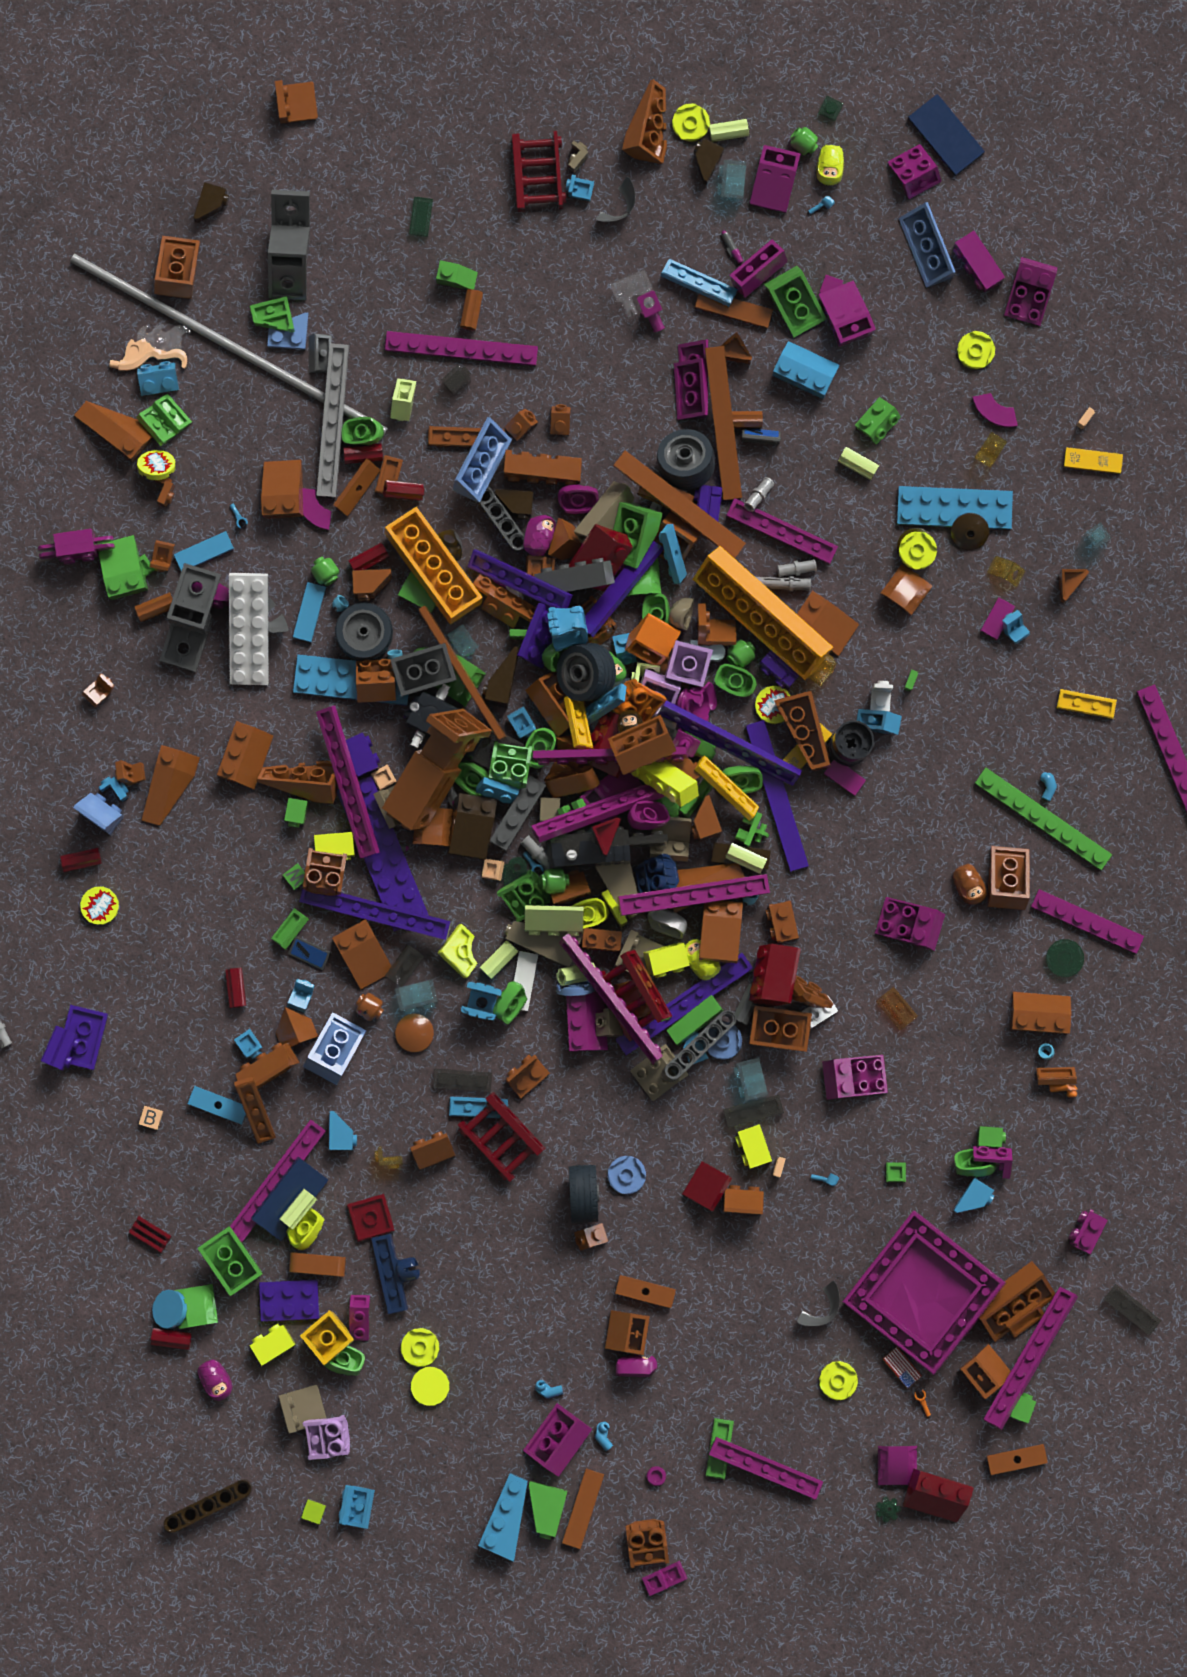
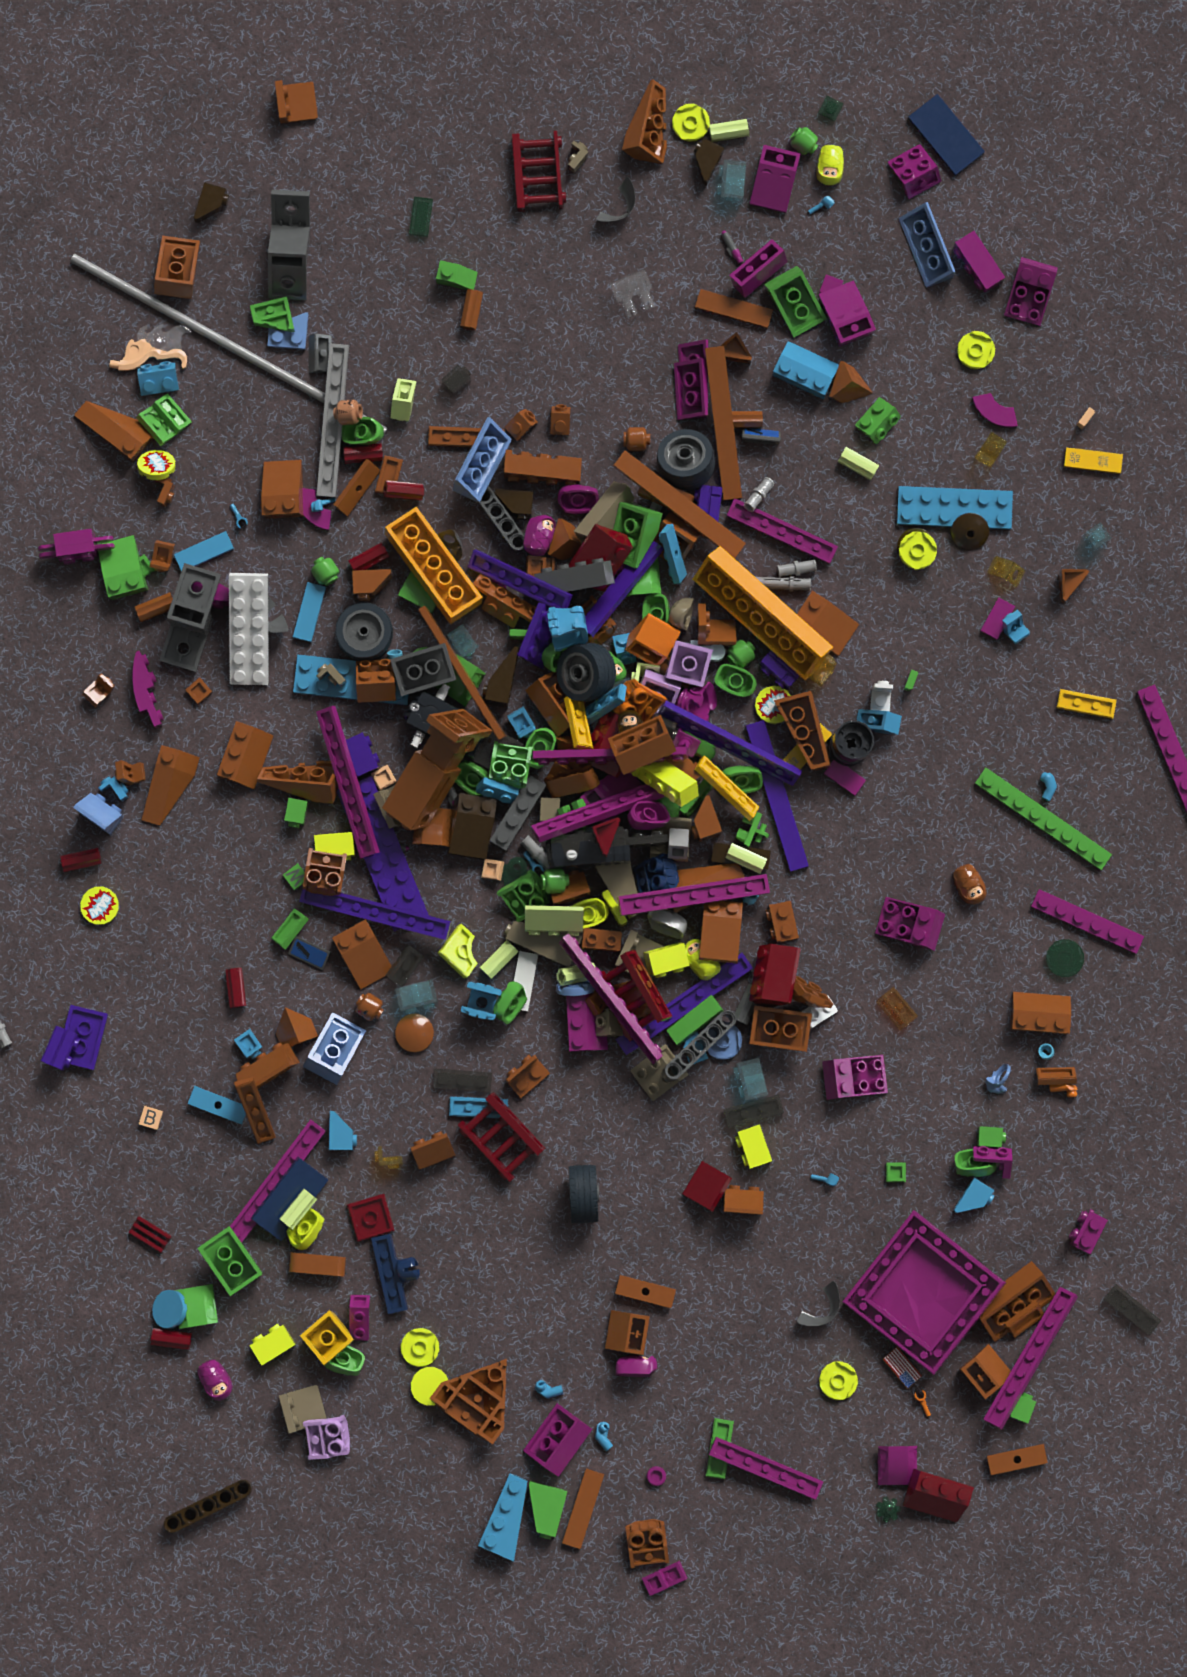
(142, 683): none -> magenta slope
(198, 690): none -> dark orange tile
(289, 1300): dark purple plate -> none
(301, 995): dark azure bracket -> none
(313, 1511): lime tile -> none
(317, 505): none -> dark azure hand
(335, 677): none -> dark tan bracket
(340, 603): medium azure hinge -> none
(348, 412): none -> nougat head
(356, 1506): dark azure bracket -> none
(461, 348): magenta plate -> none
(476, 1400): none -> dark orange wedge
(579, 188): dark azure bracket -> none
(590, 1237): bracket -> none
(595, 1003): none -> dark orange tile
(621, 1174): medium blue tile -> none
(636, 439): none -> dark orange head
(652, 312): magenta bracket -> none
(678, 843): none -> light grey brick
(699, 282): dark azure tile -> none
(778, 1167): light nougat tile -> none
(848, 384): none -> dark orange slope
(906, 589): dark orange slope -> none
(993, 1082): none -> medium blue piece
(1009, 878): dark orange slope -> none

